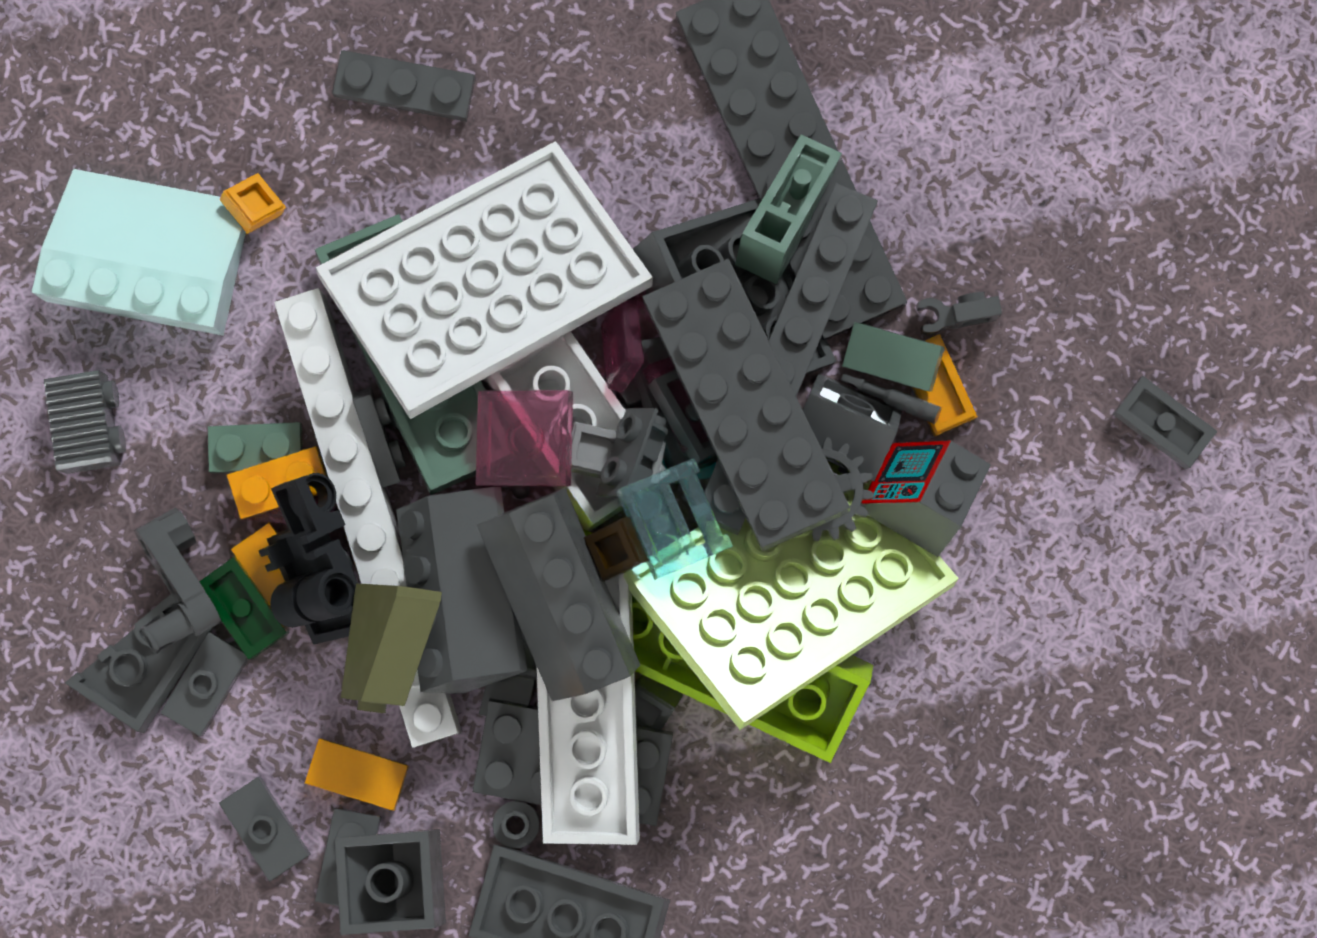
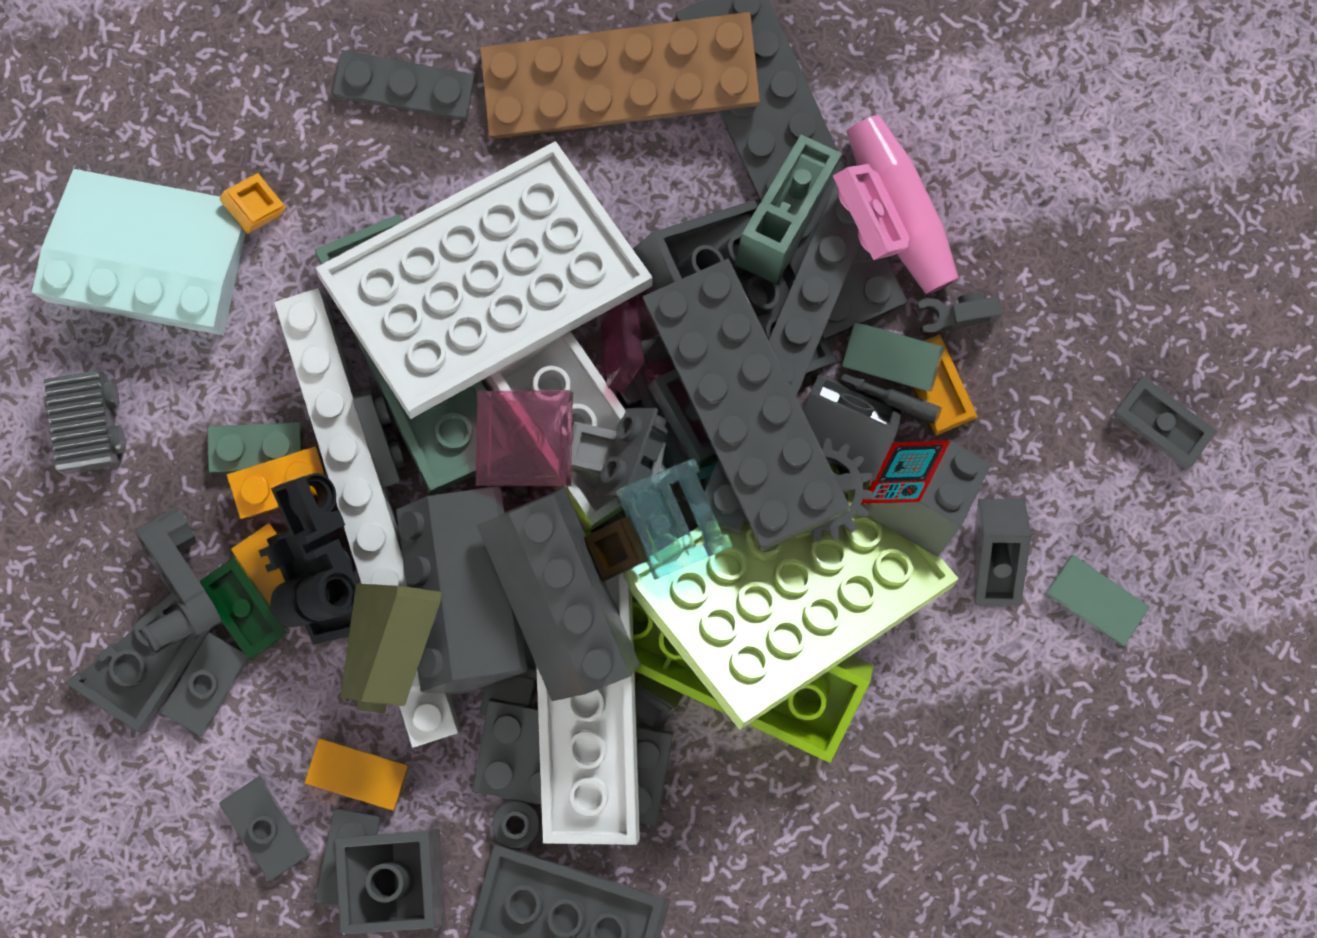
(620, 76): none -> medium nougat plate
(894, 207): none -> bright pink plate
(1000, 551): none -> dark grey slope
(1097, 600): none -> sand green tile

